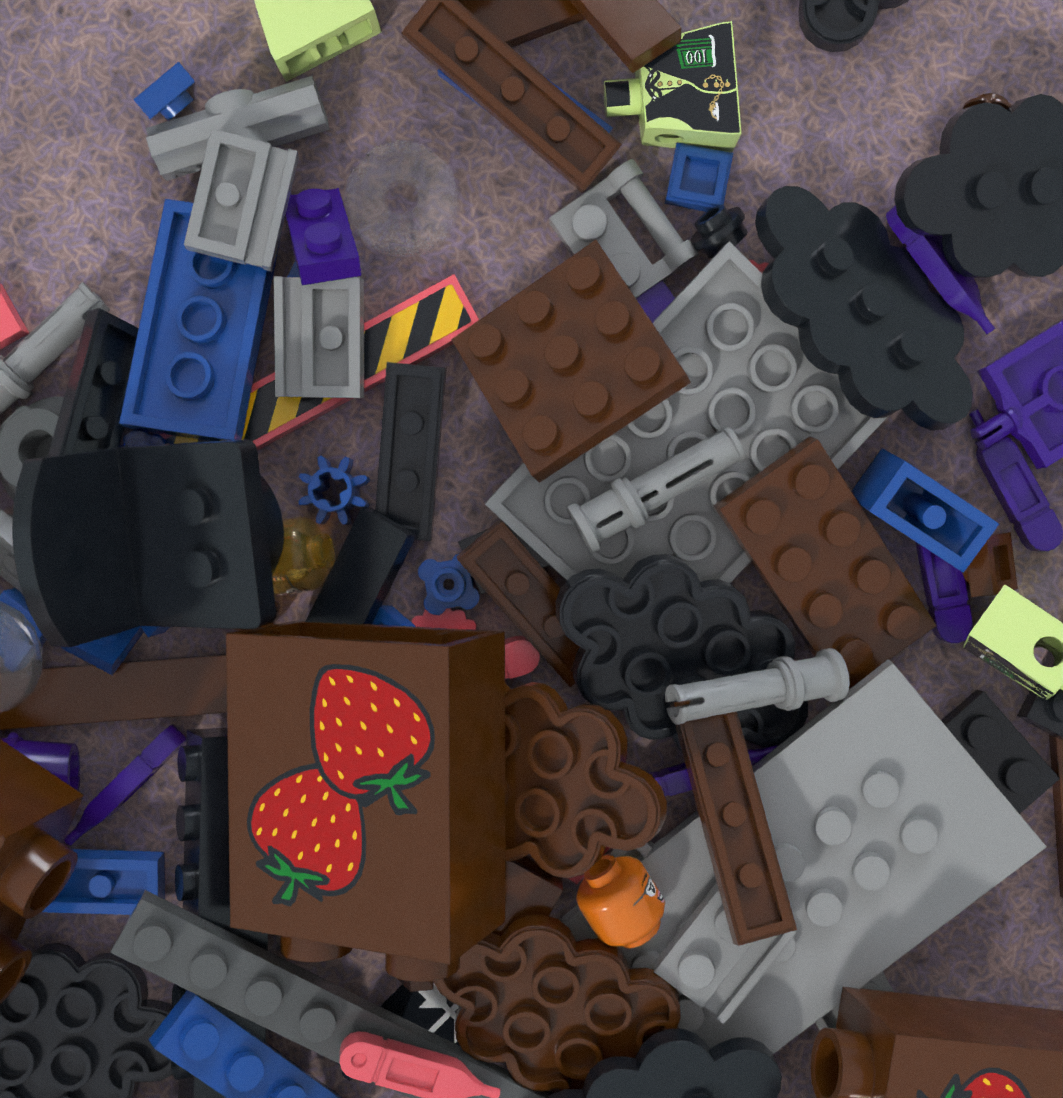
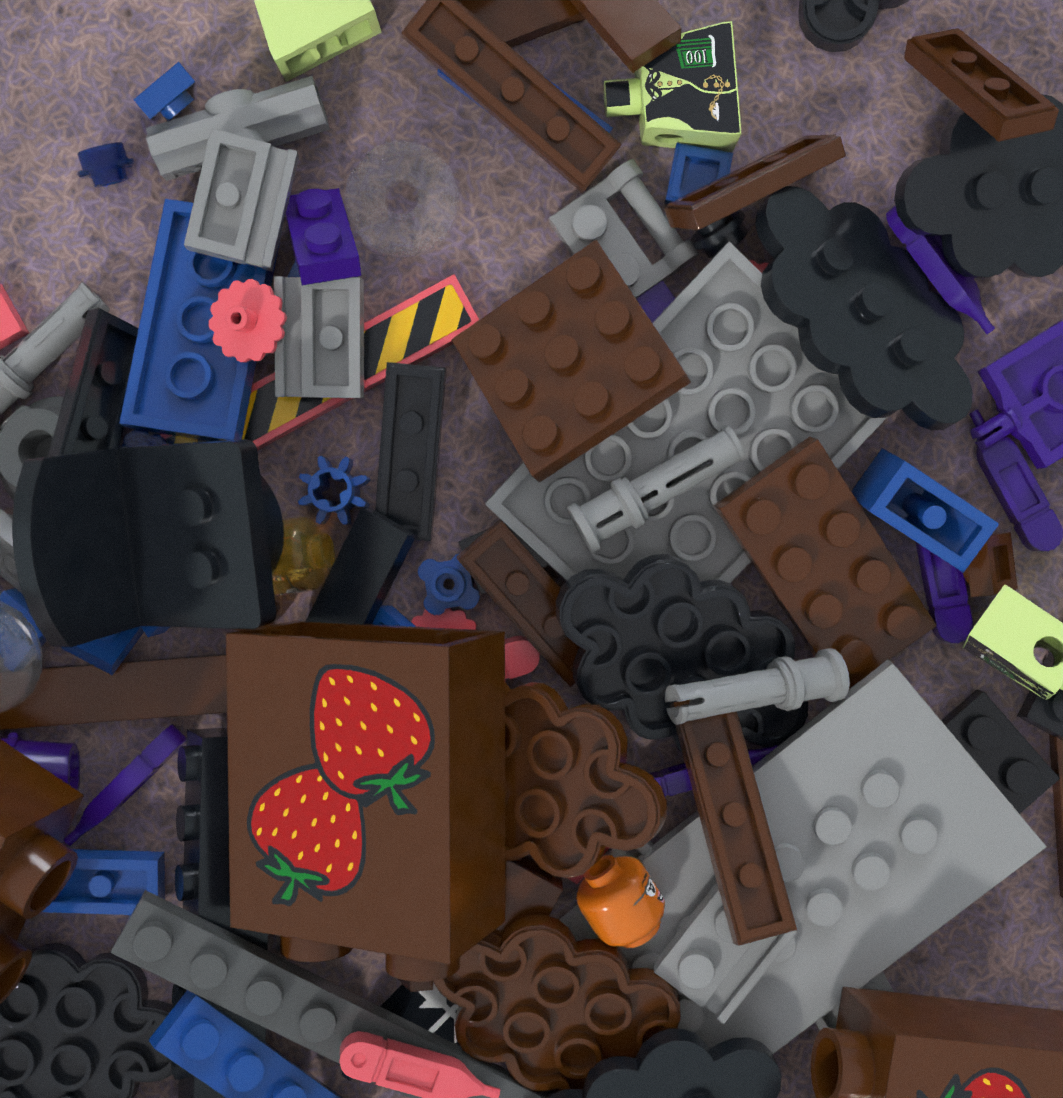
(105, 164): none -> clear blue plate
(247, 320): none -> coral piece
(754, 181): none -> reddish brown tile
(980, 85): none -> reddish brown tile

